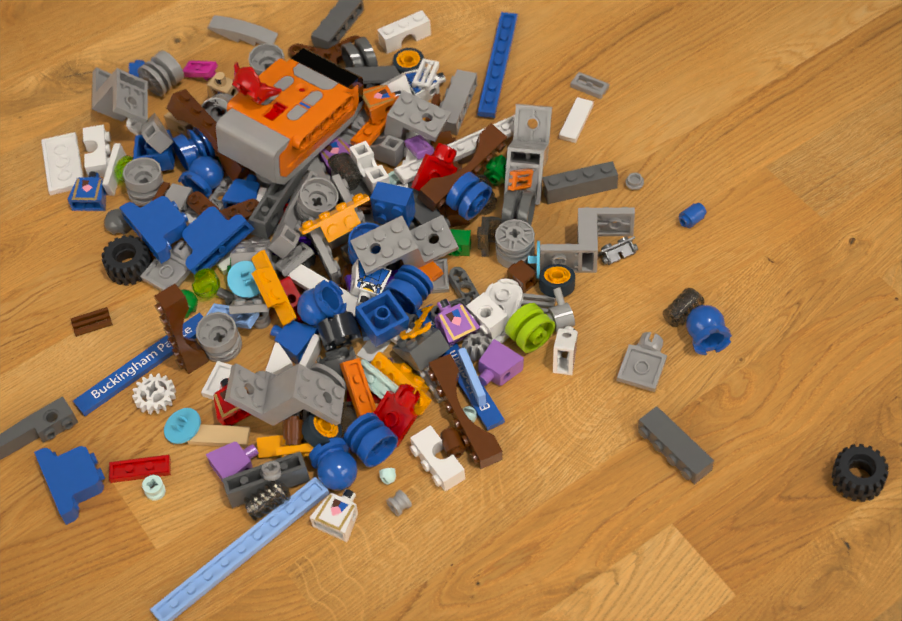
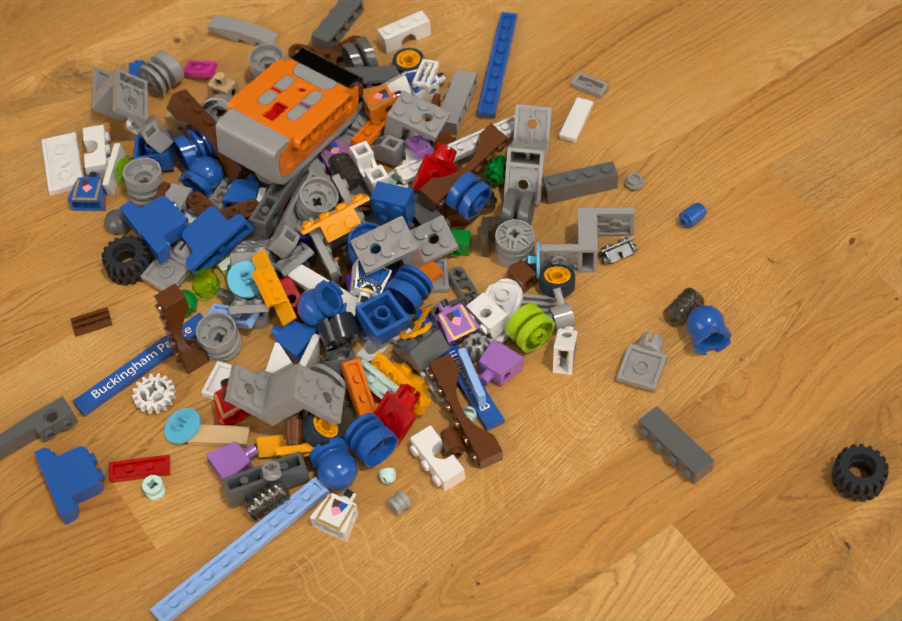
(248, 83): red brick -> none
(515, 179): orange tile -> none

